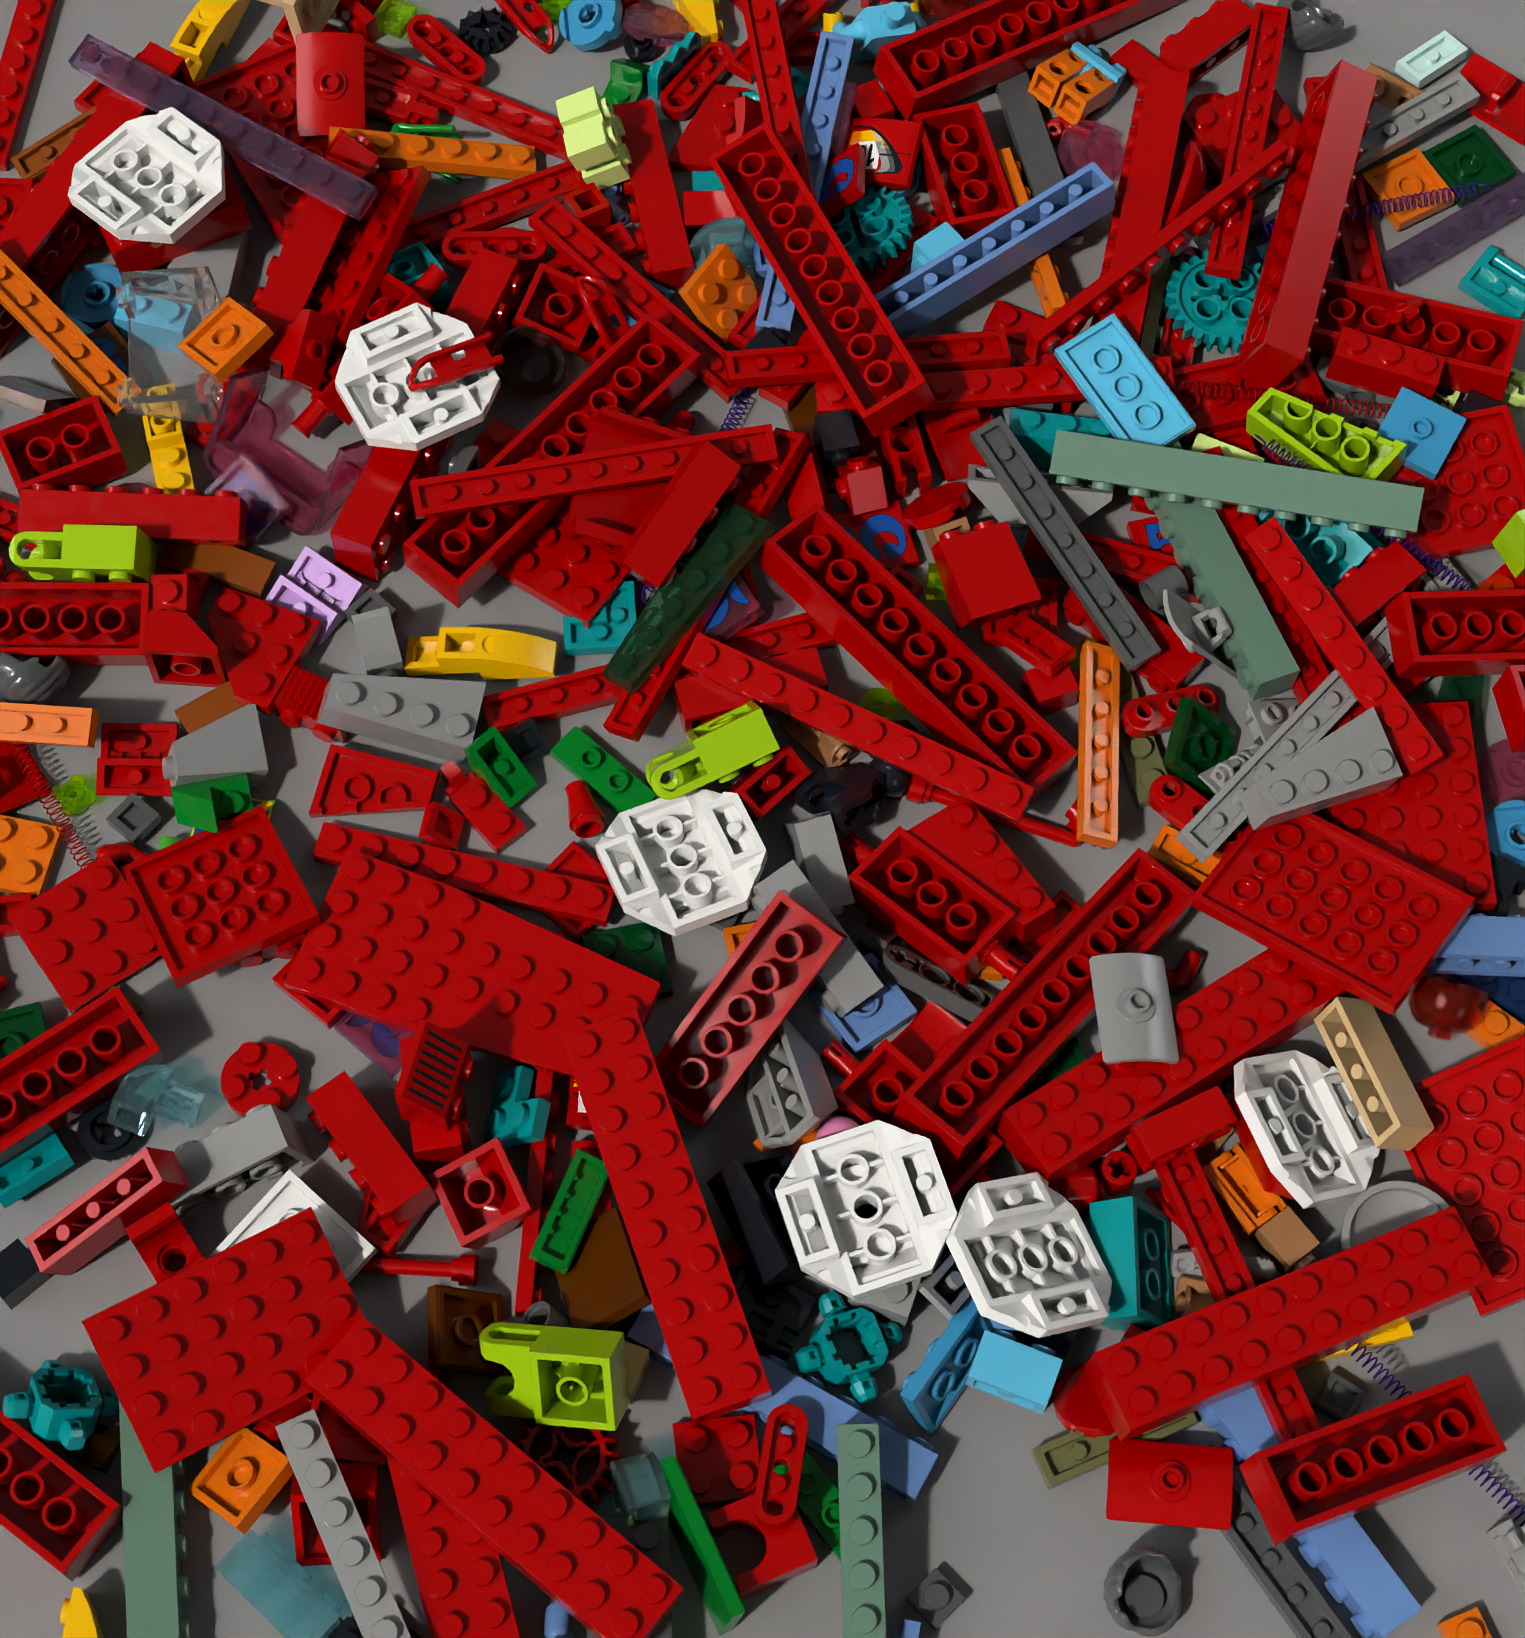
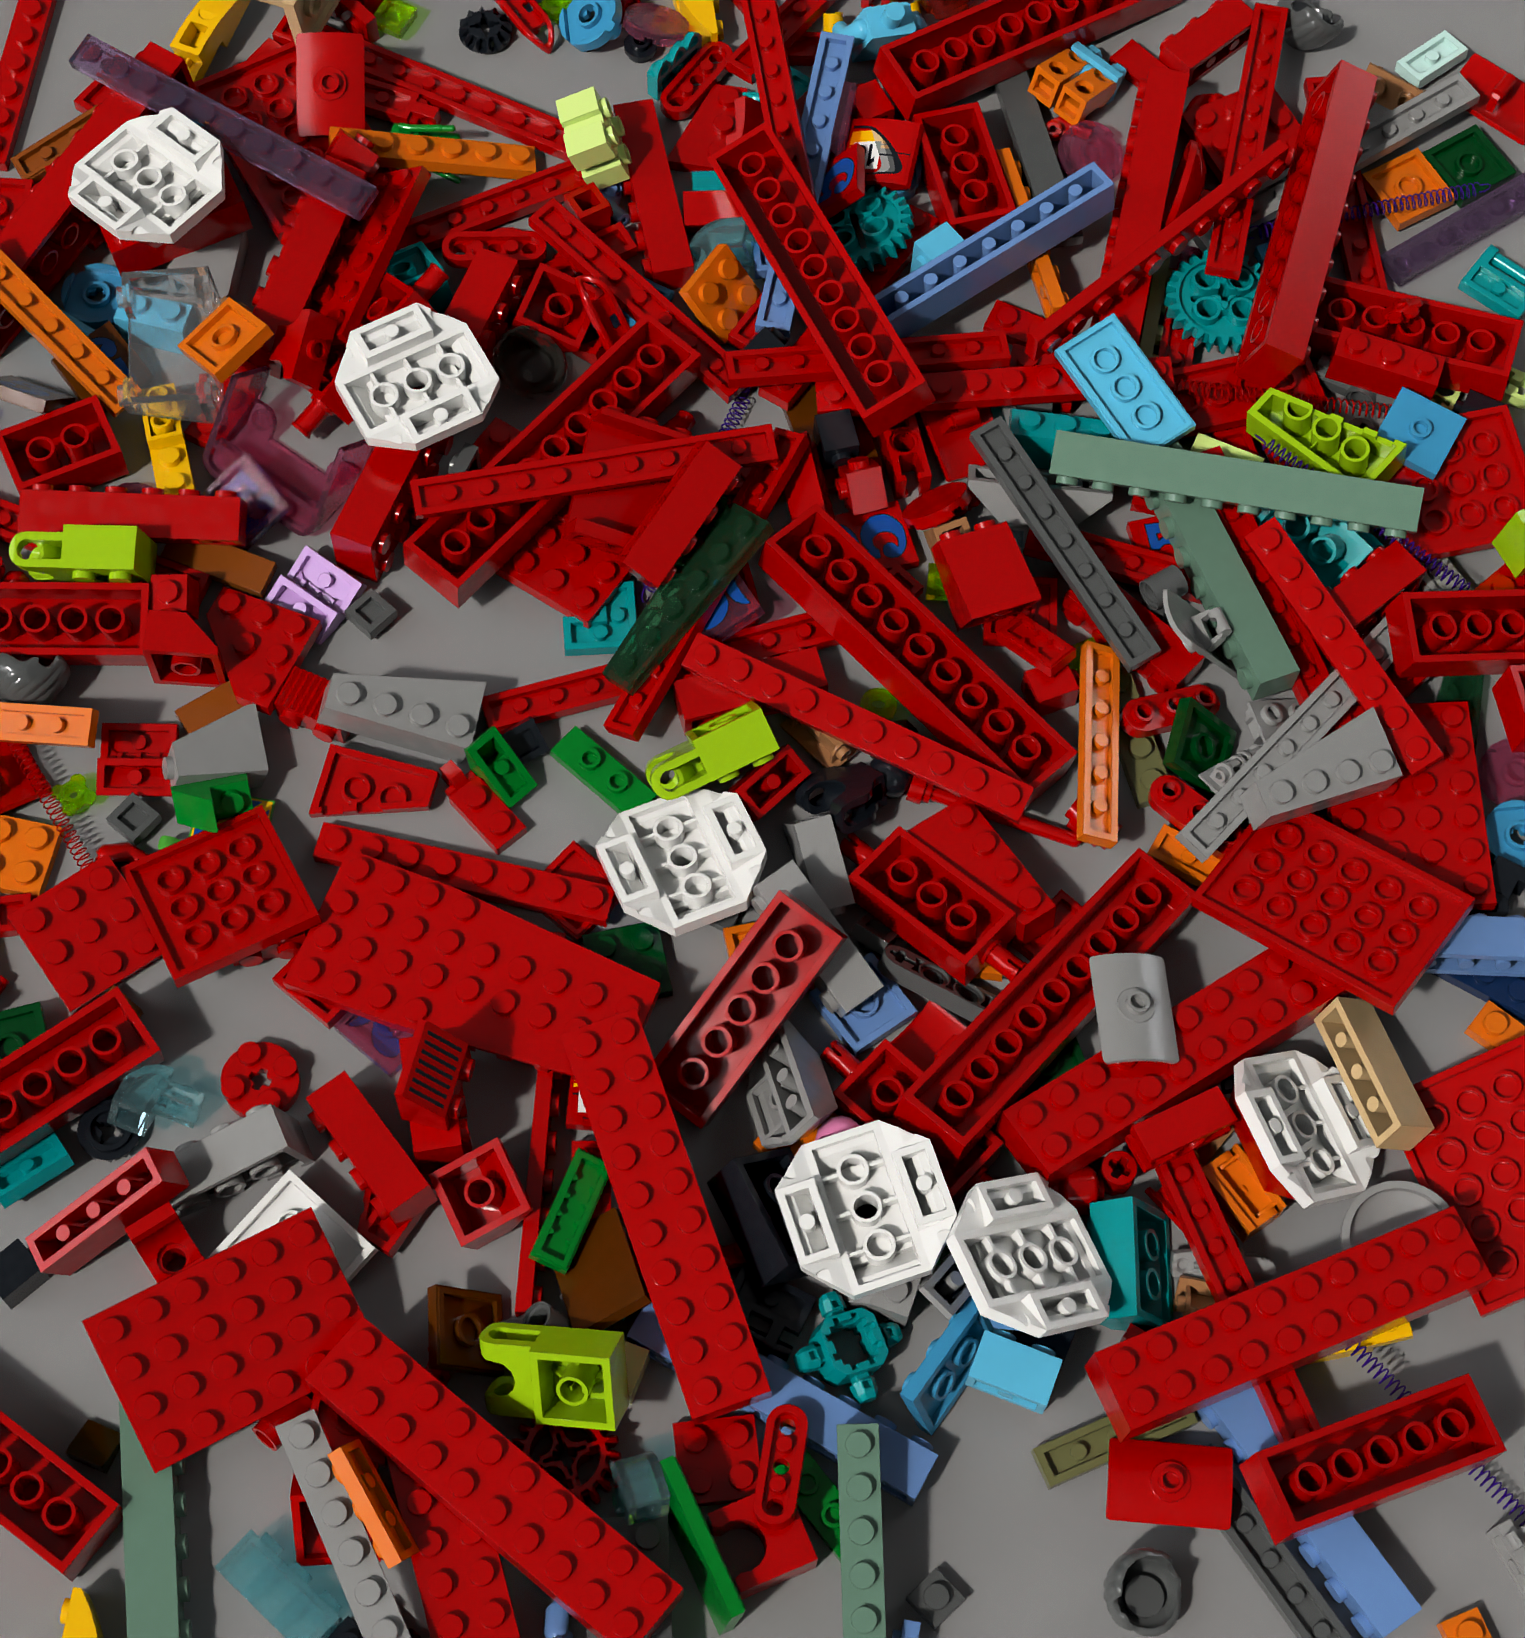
(55, 1423): teal piece -> none
(241, 1479): orange plate -> none
(373, 1503): none -> orange plate
(378, 643): light grey slope -> none
(441, 826): red plate -> none
(443, 42): red plate -> none
(447, 370): red piece -> none
(460, 1269): red piece -> none
(486, 651): yellow slope -> none
(511, 1113): teal plate -> none
(583, 811): red cone -> none
(626, 82): green slope -> none
(1079, 1405): red tile -> none
(1183, 976): red arm -> none
(1286, 1241): medium nougat brick -> none
(1339, 1397): dark grey tile -> none
(1446, 1007): clear red cylinder -> none

